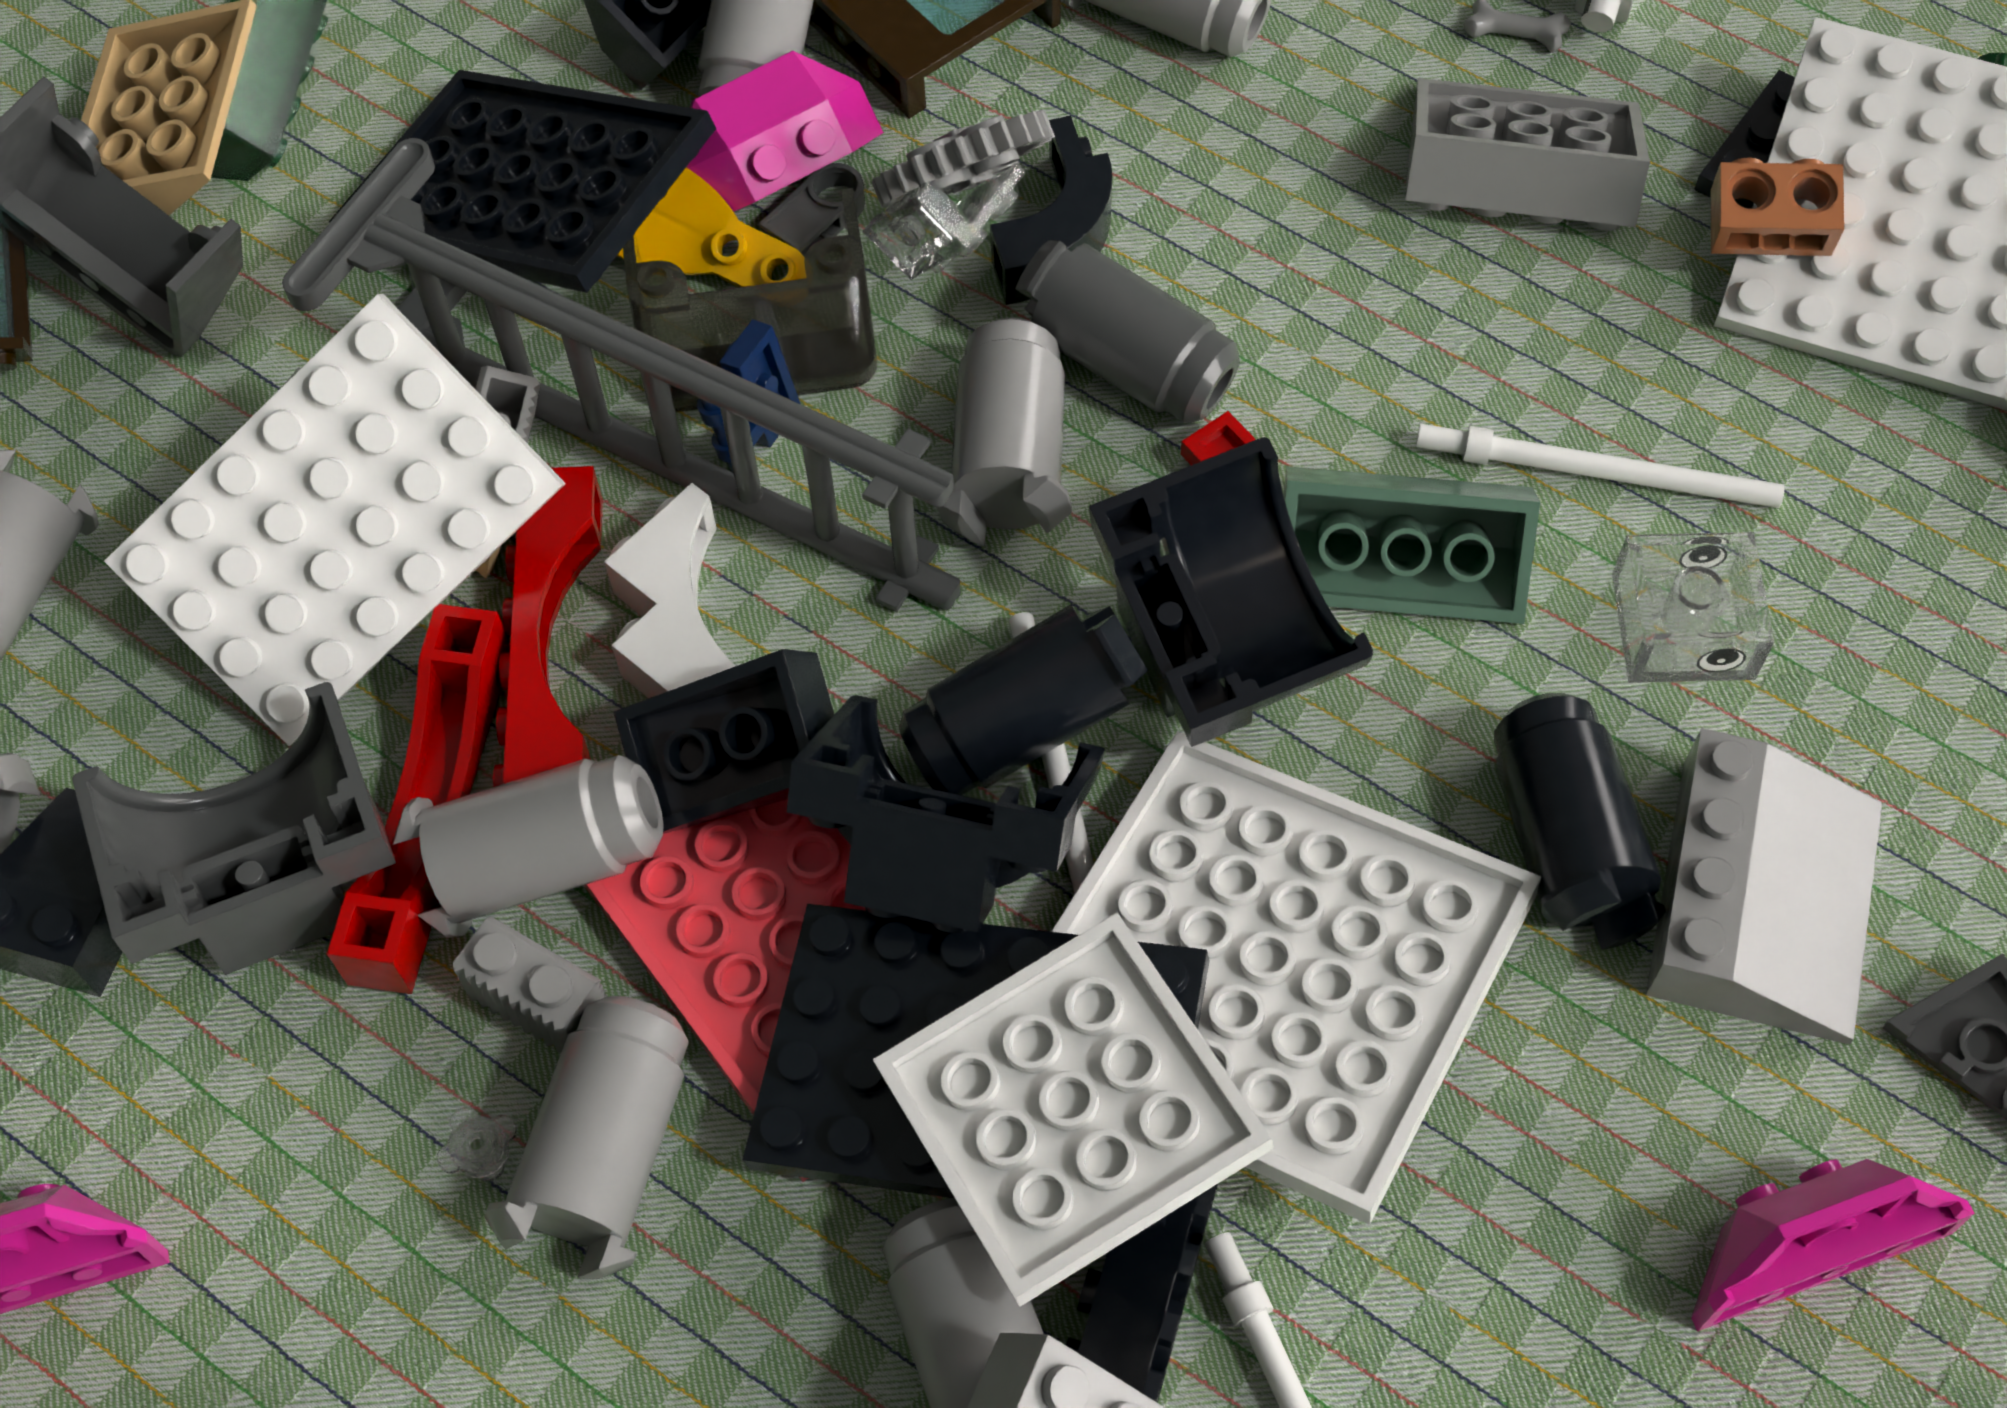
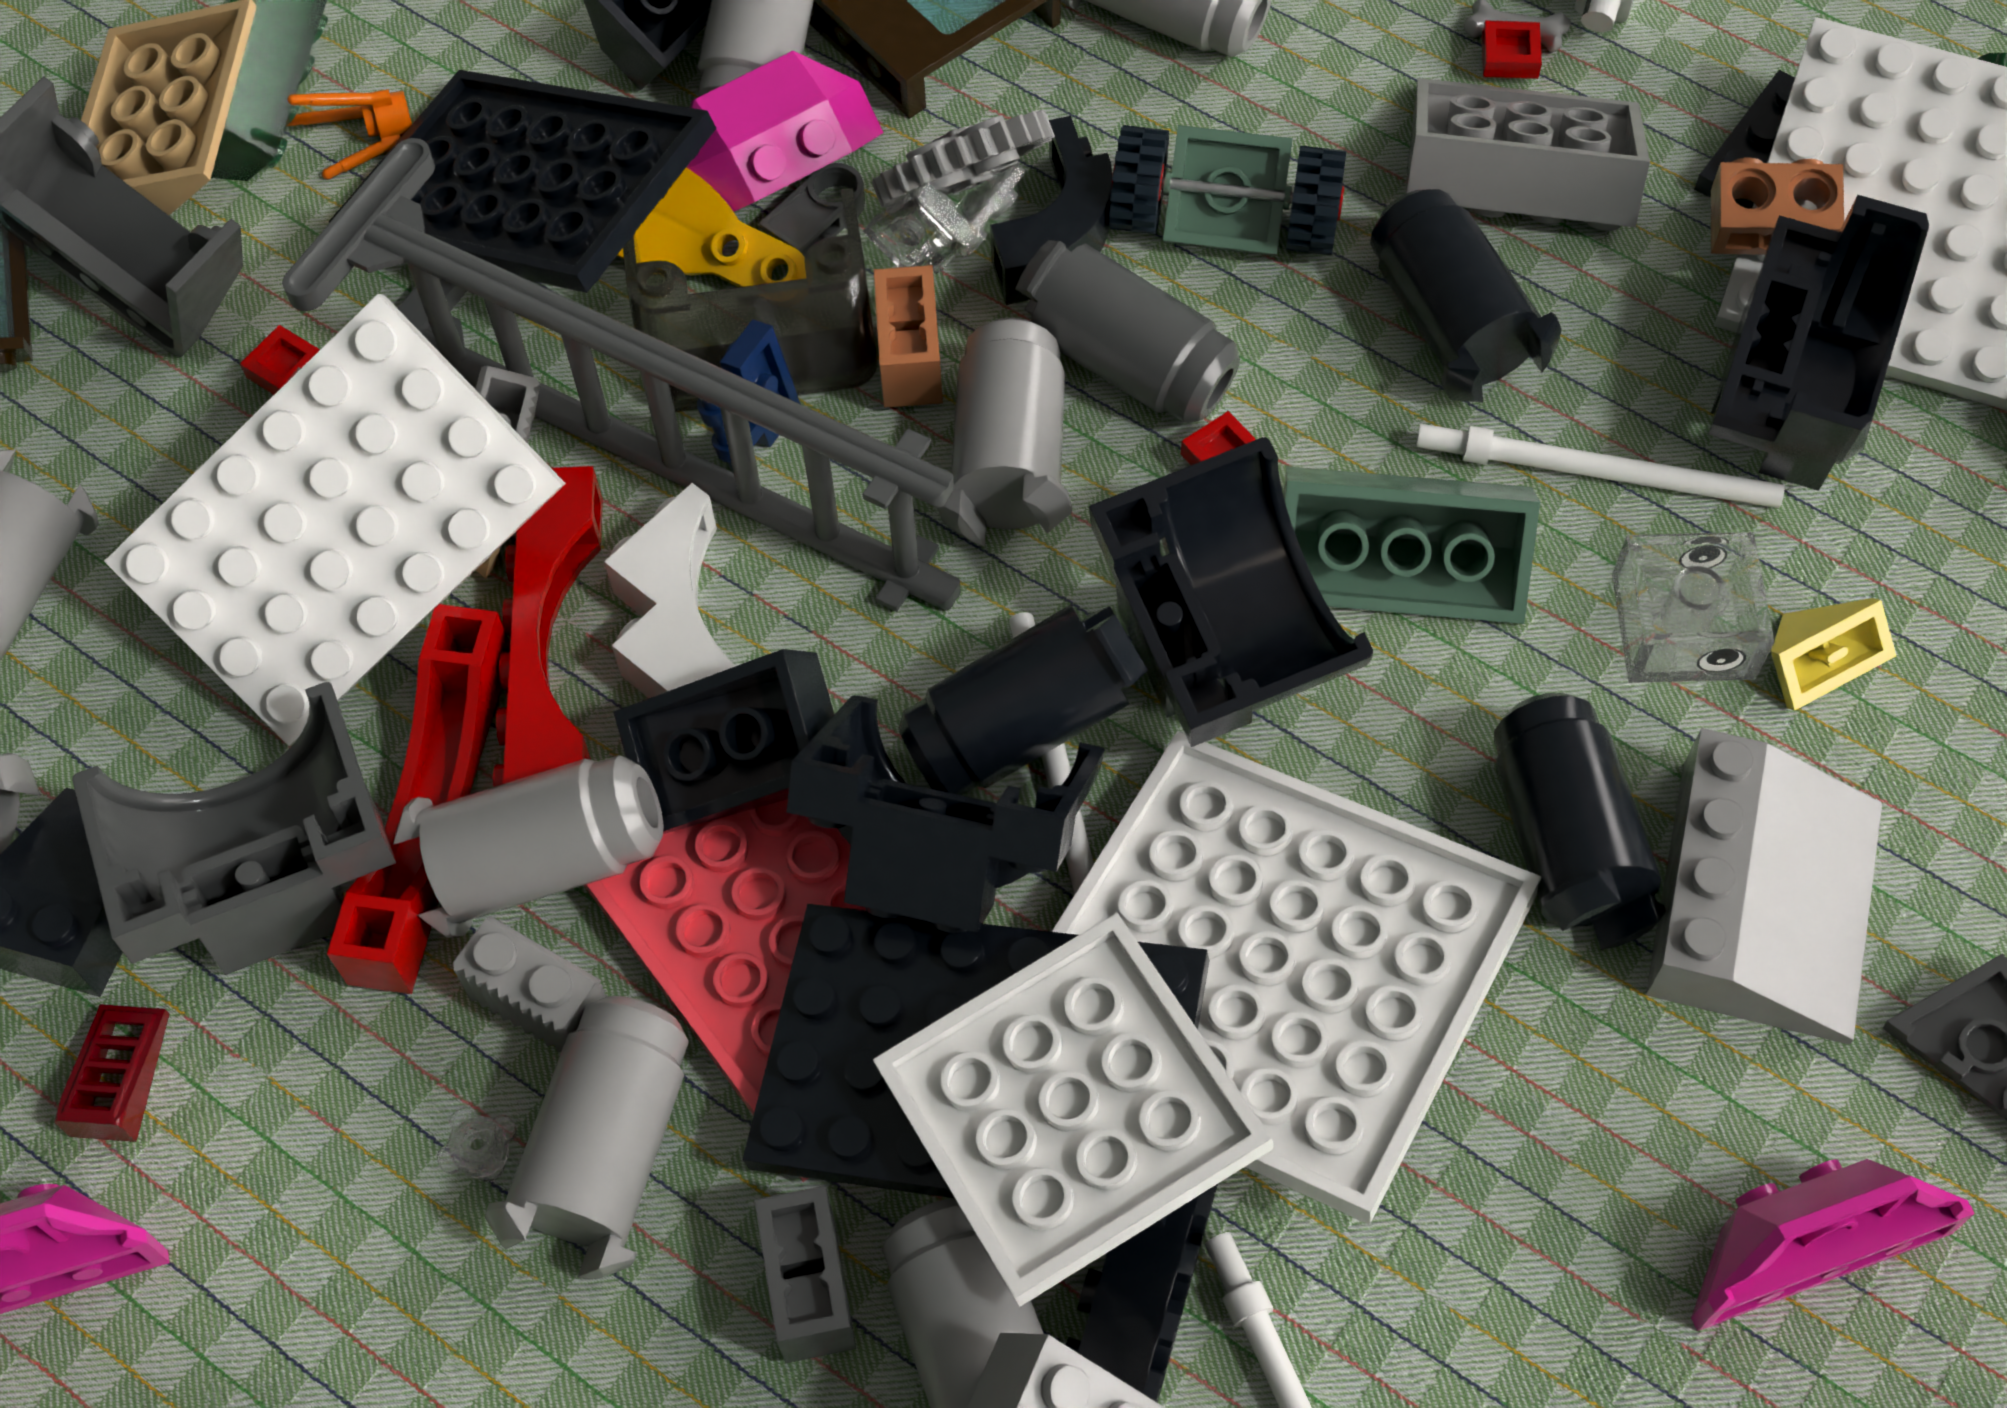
(124, 1118): none -> dark red slope
(277, 359): none -> red plate
(383, 115): none -> orange plant
(804, 1274): none -> dark grey brick
(908, 336): none -> nougat brick
(1226, 190): none -> plate
(1459, 293): none -> black piece
(1511, 49): none -> red plate
(1819, 339): none -> black piece
(1829, 647): none -> light yellow slope

